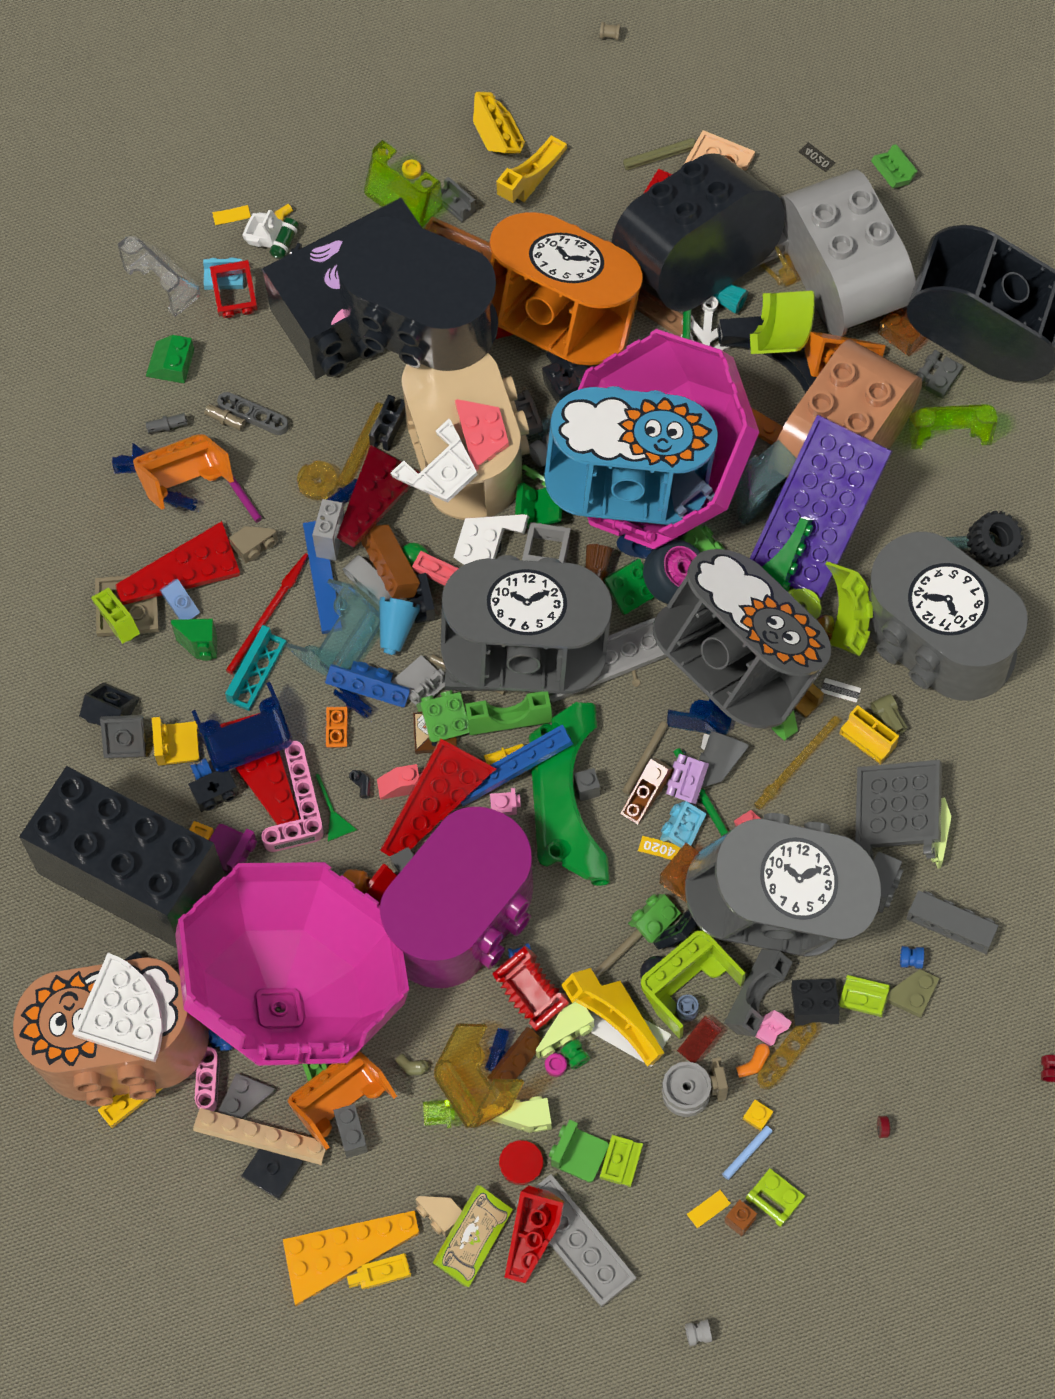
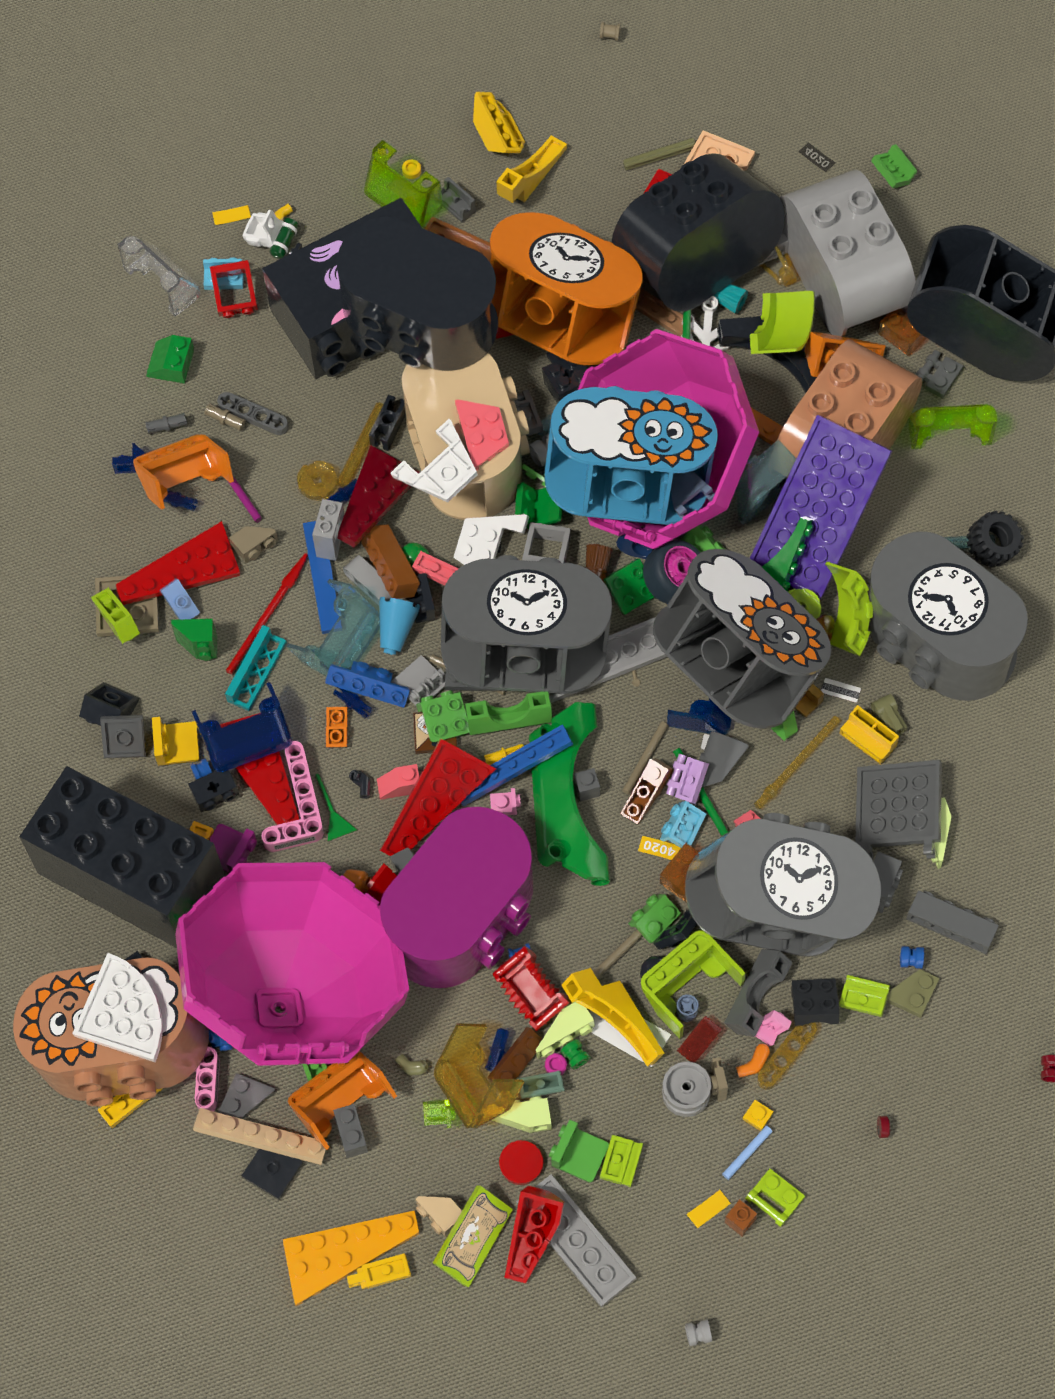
(541, 1084): none -> sand green slope

